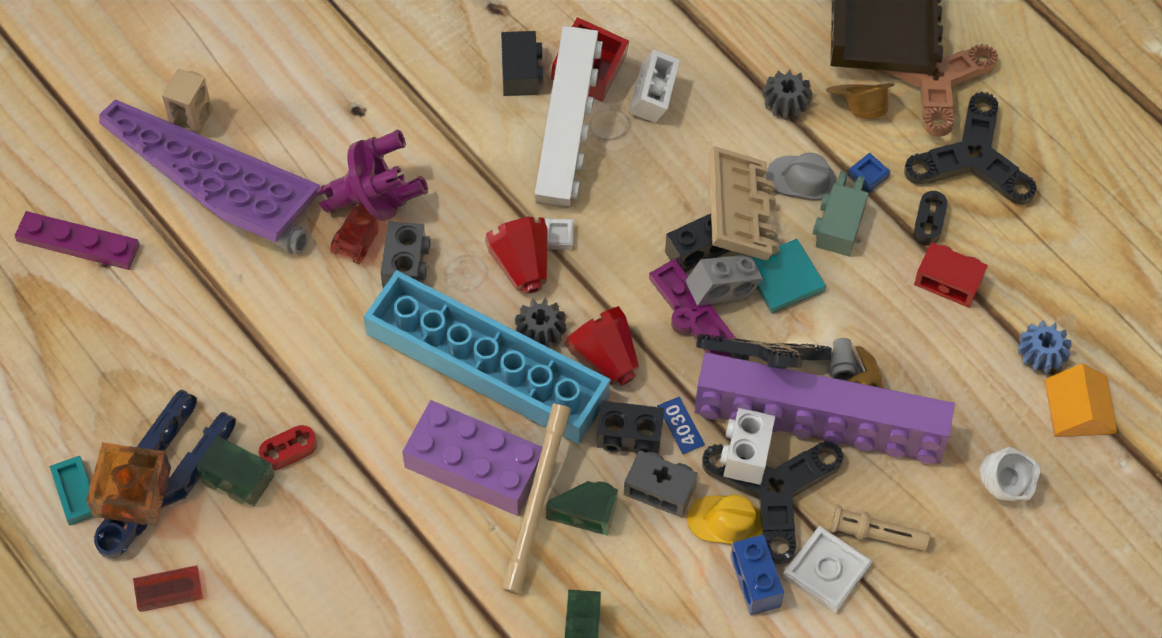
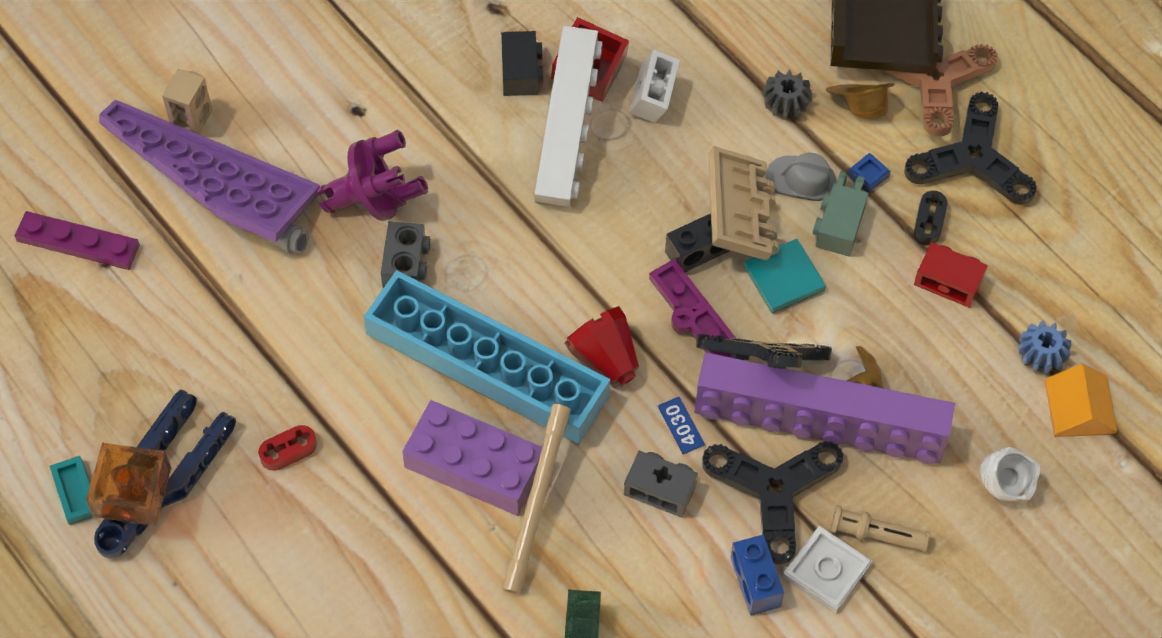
(168, 588): clear red tile -> none
(235, 471): clear green brick -> none
(354, 238): clear red piece -> none
(521, 252): red cone -> none
(549, 316): dark grey gear -> none
(560, 234): white tile -> none
(585, 507): clear green slope -> none
(631, 420): black brick -> none
(723, 279): light grey brick -> none
(724, 519): yellow piece -> none
(746, 445): white brick -> none
(843, 360): light grey cone -> none

